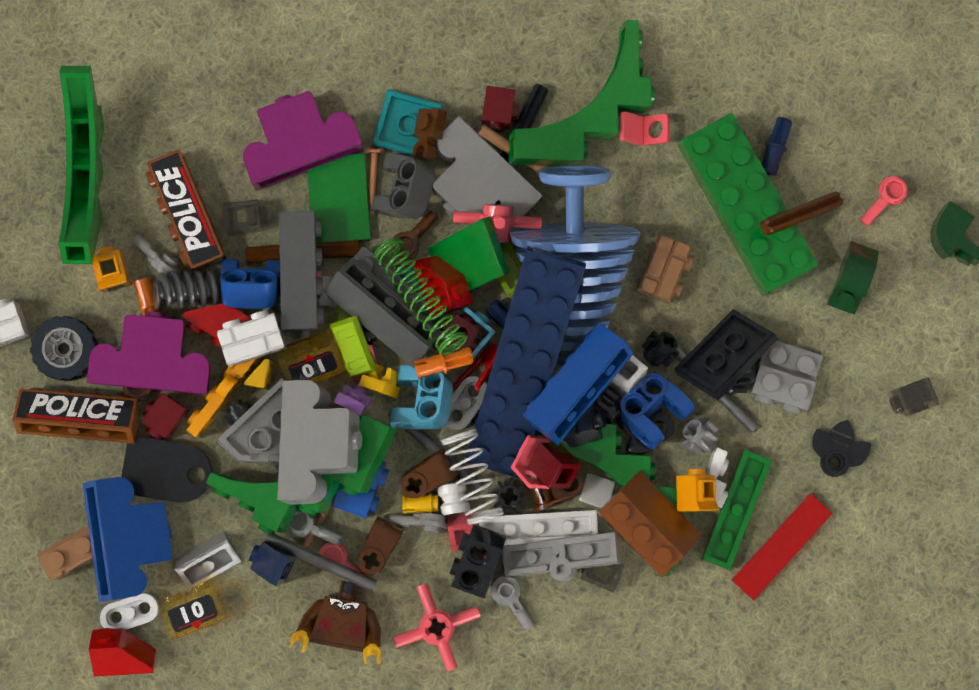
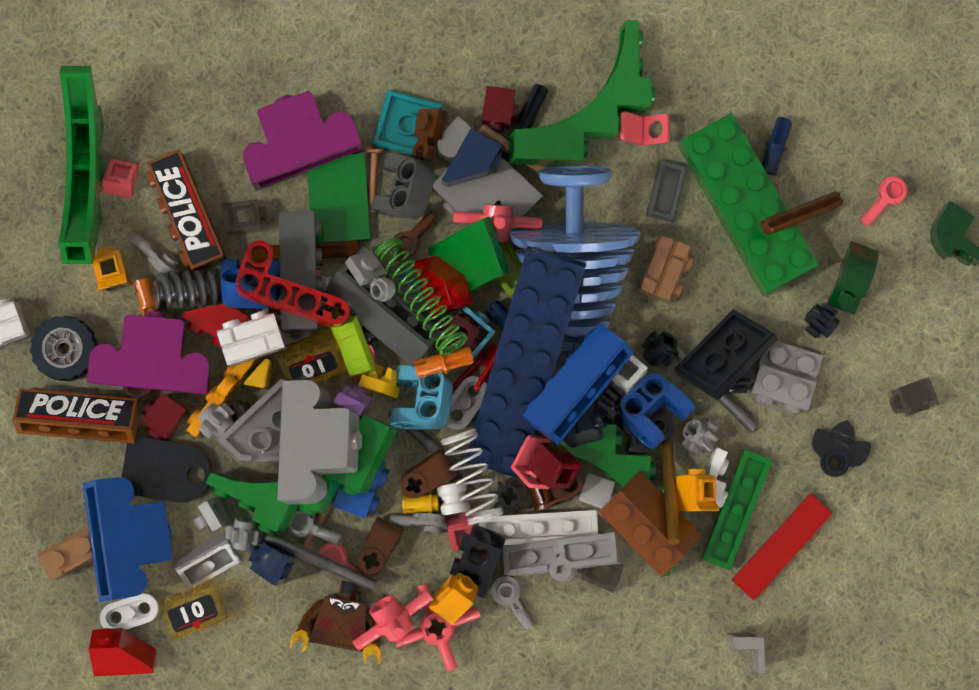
(120, 178): none -> coral slope
(213, 515): none -> light grey tile
(216, 420): none -> light grey gear
(243, 533): none -> light grey gear
(293, 291): none -> red beam
(368, 270): none -> light grey plate
(391, 619): none -> coral bar
(454, 597): none -> light orange window
(473, 160): none -> dark blue slope
(666, 191): none -> dark grey tile
(670, 492): none -> pearl gold bar
(750, 641): none -> light grey panel
(821, 320): none -> black gear

